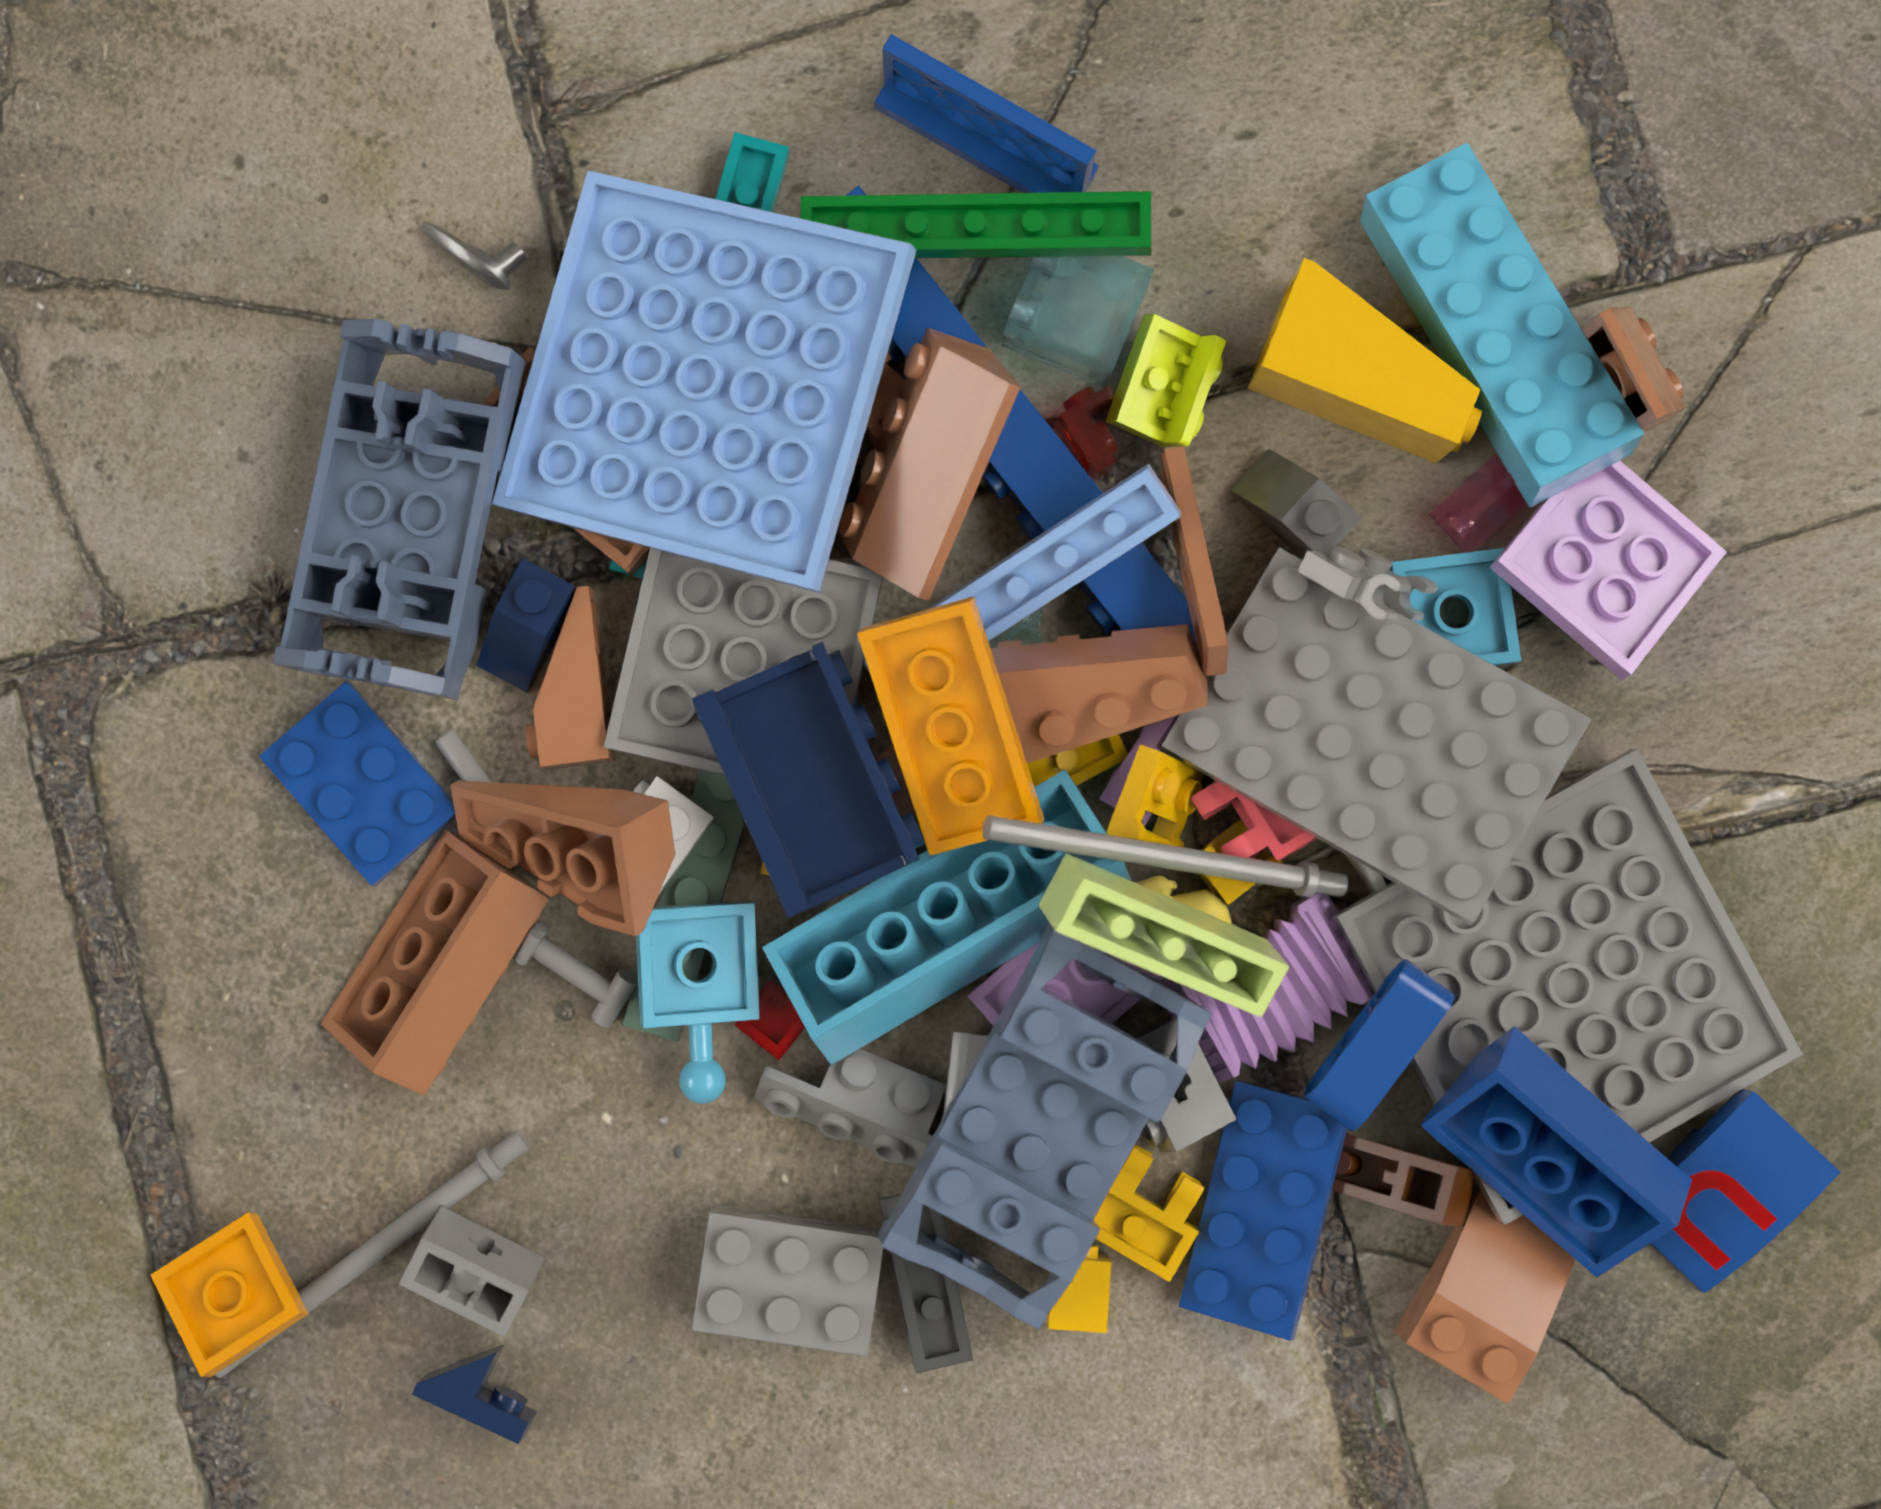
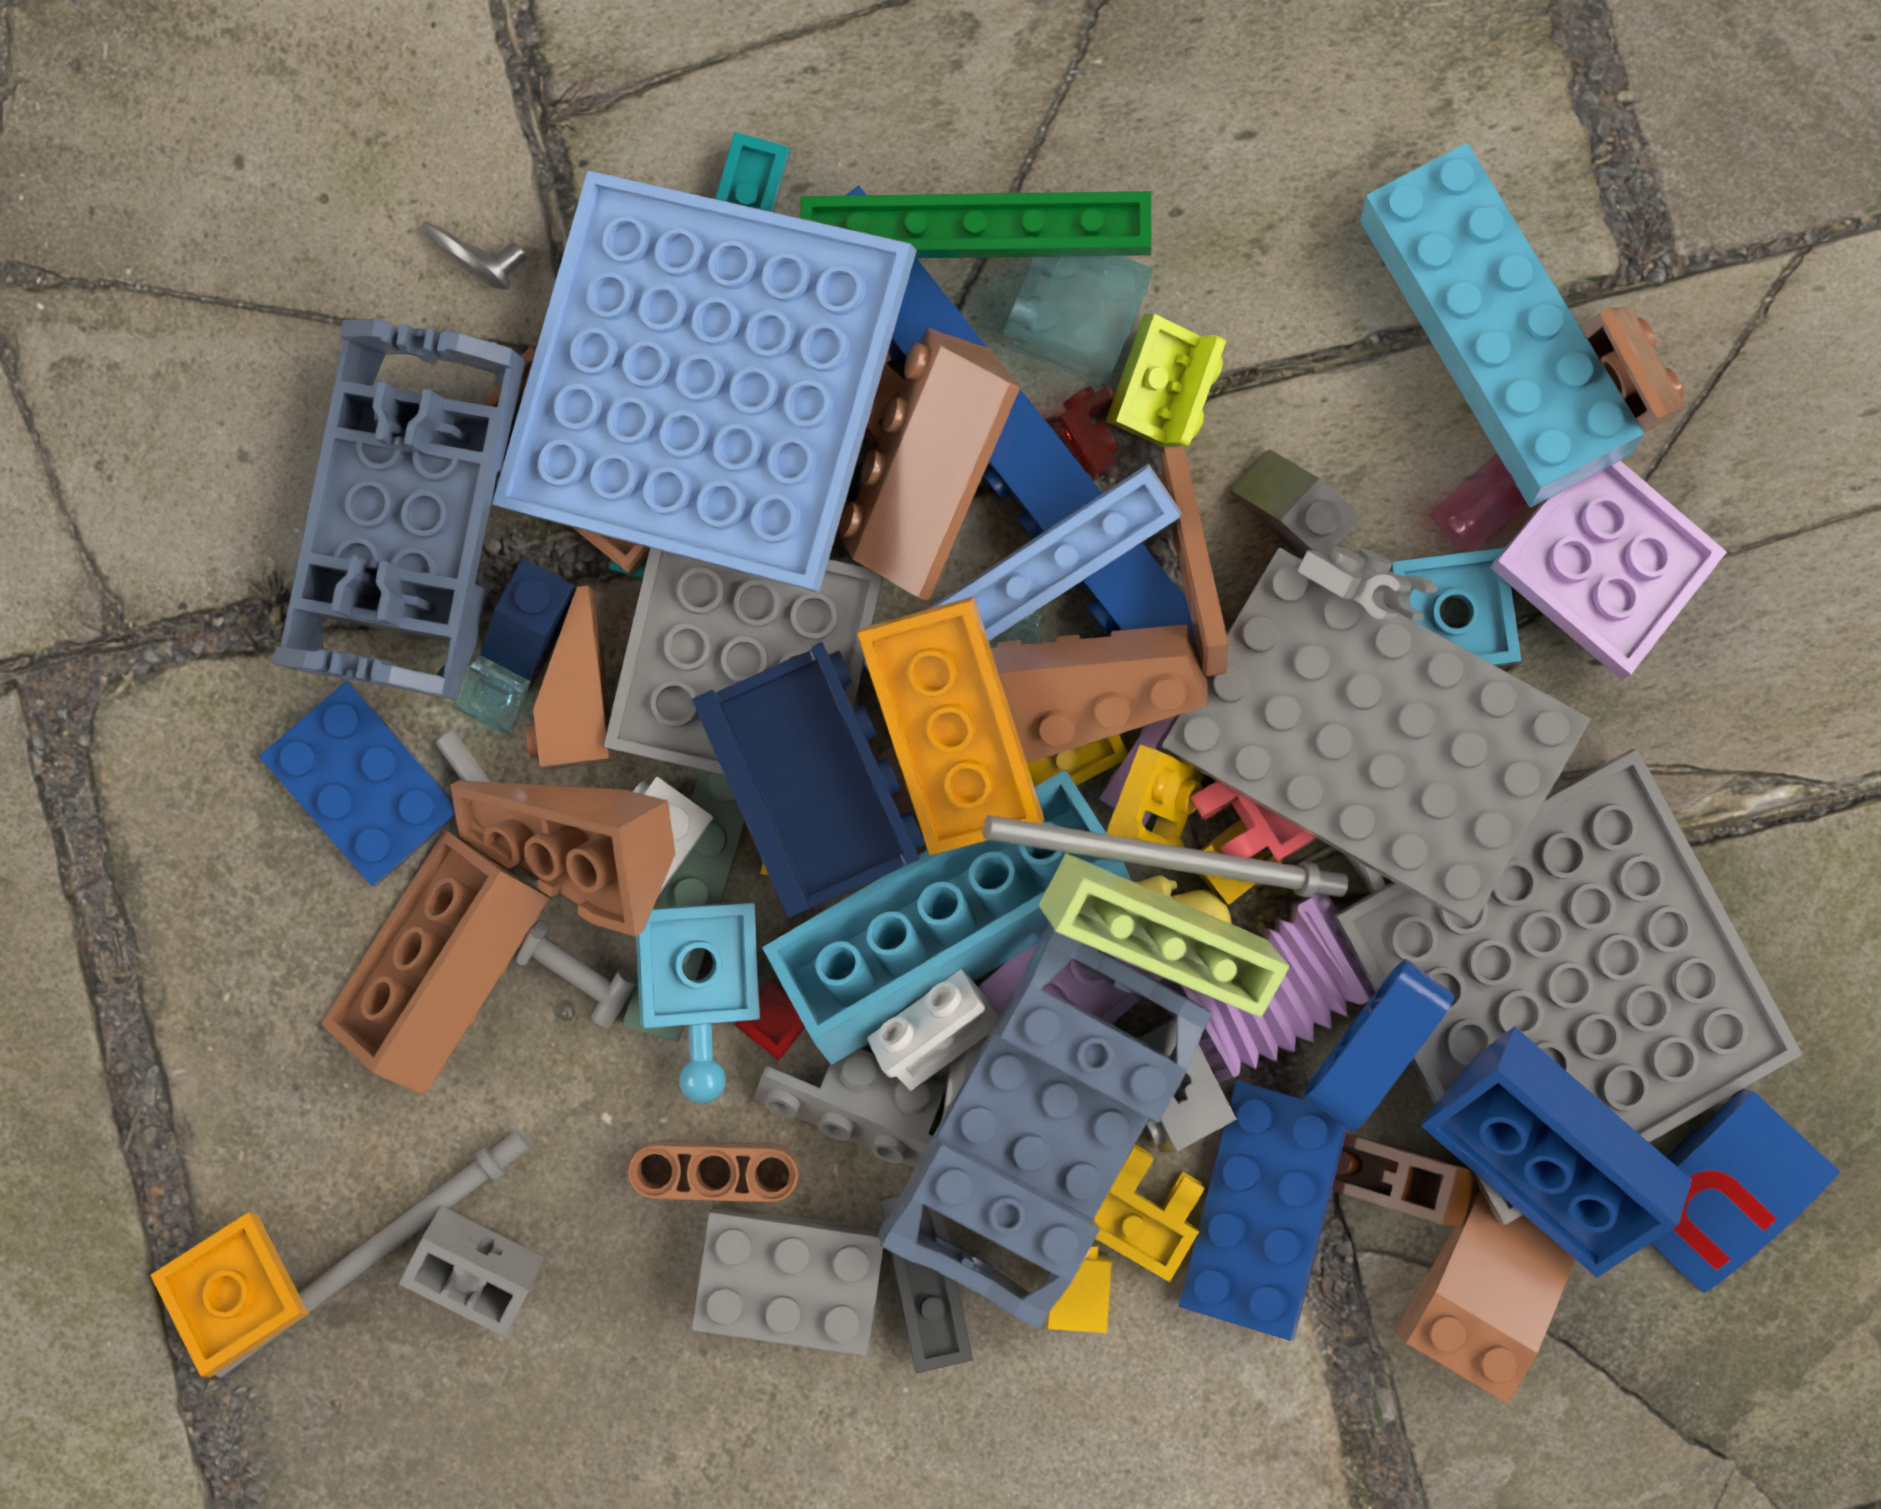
(463, 1392): dark blue slope -> none
(493, 695): none -> clear light blue plate
(686, 1177): none -> nougat beam
(934, 1030): none -> white bracket
(980, 124): blue fence -> none
(1362, 370): yellow slope -> none

